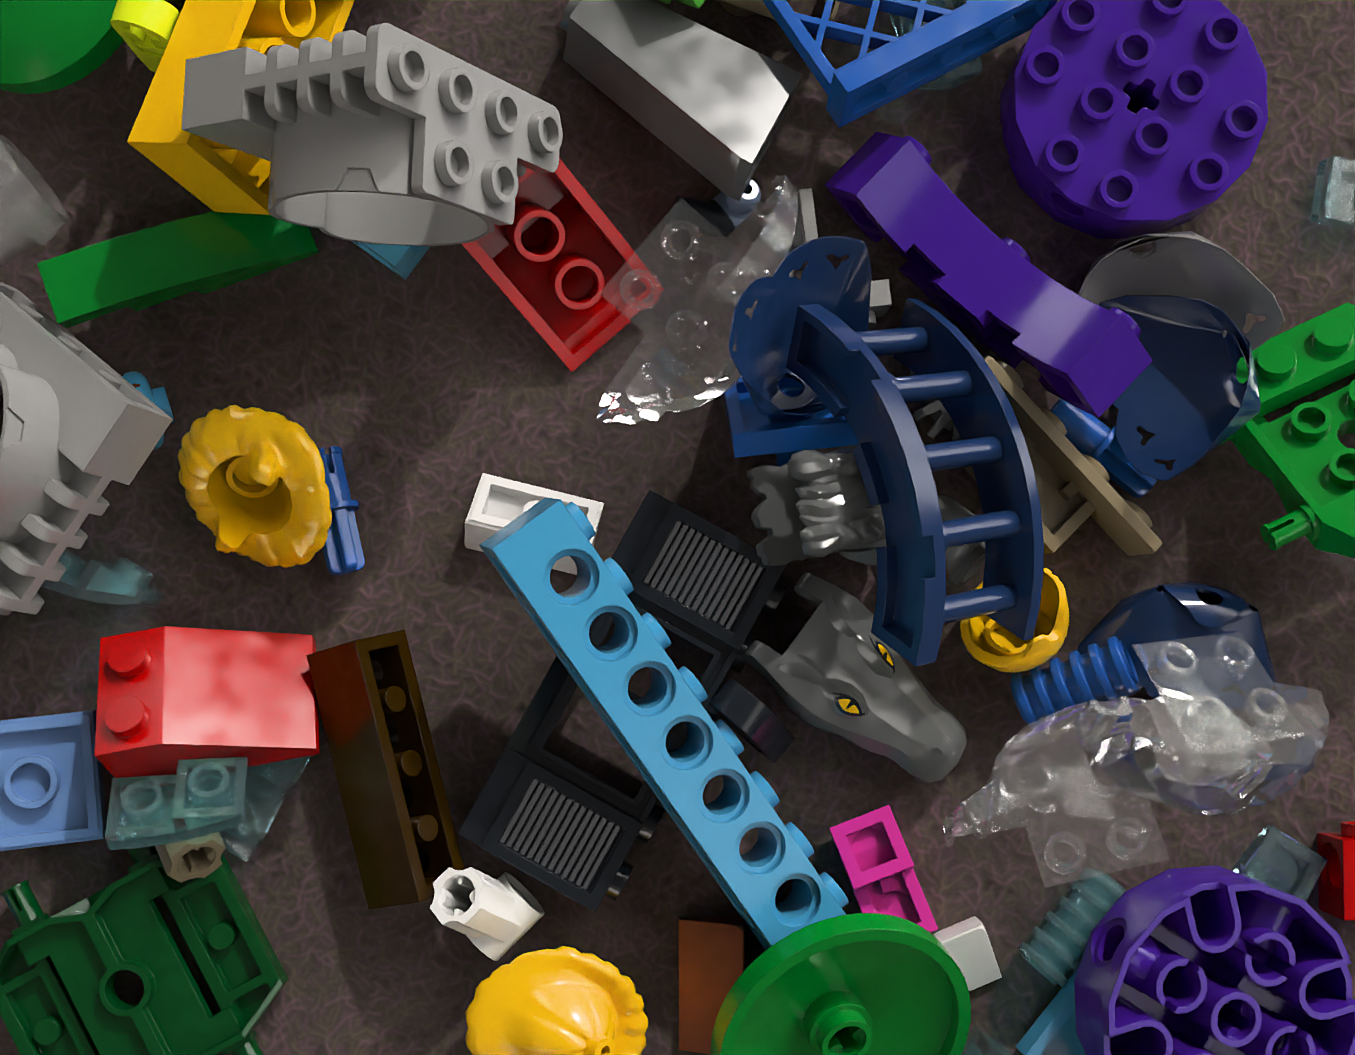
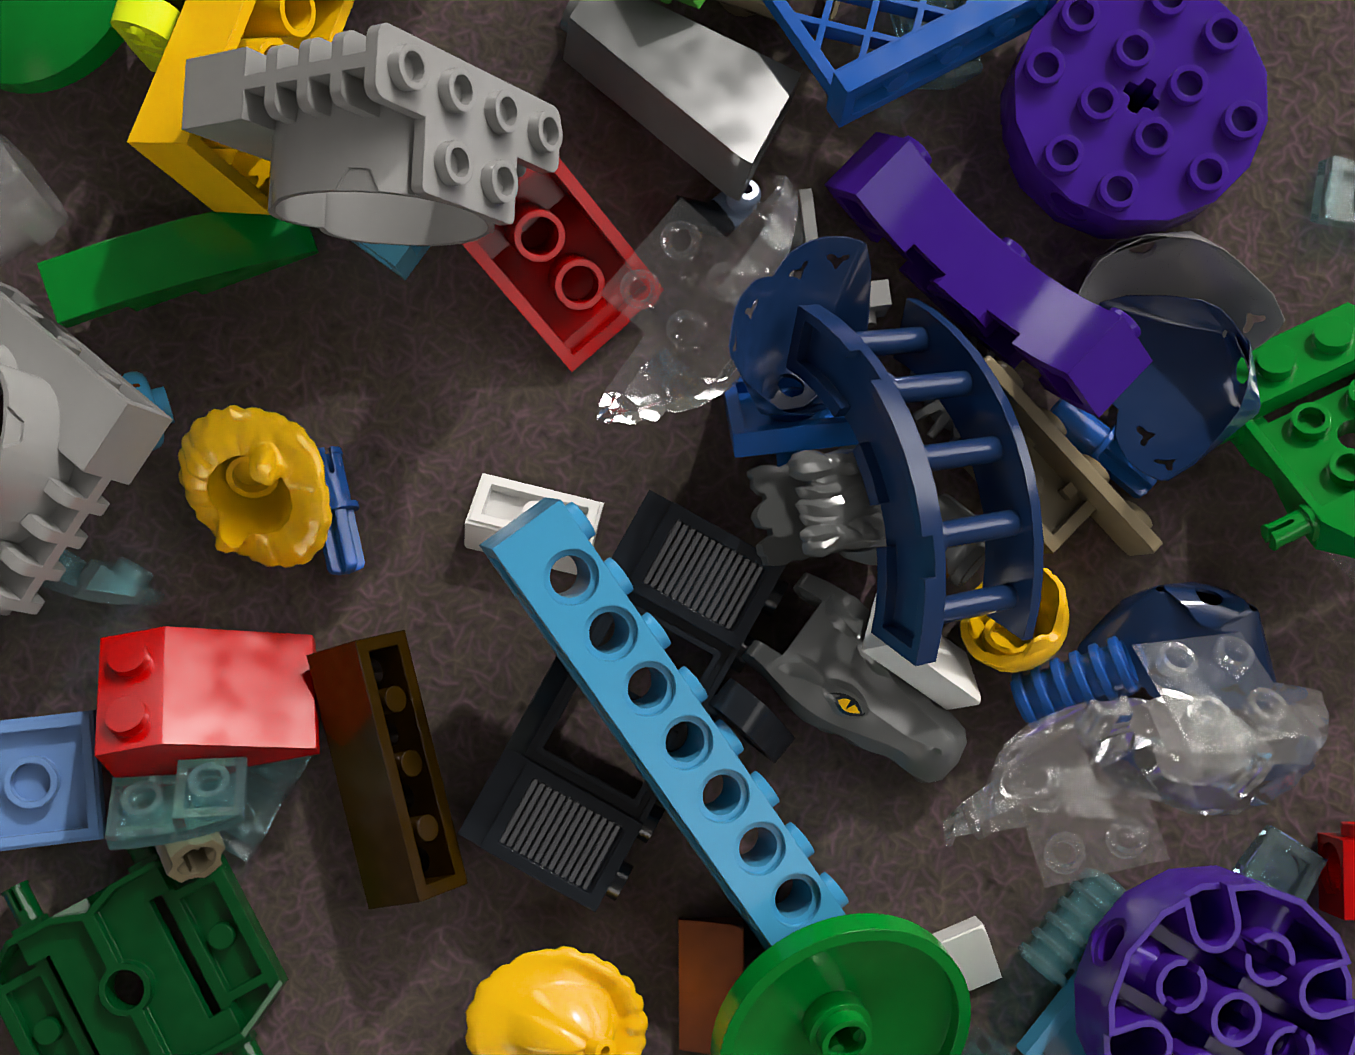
(485, 909): white piece -> none
(881, 868): dark pink slope -> none
(946, 681): none -> white slope

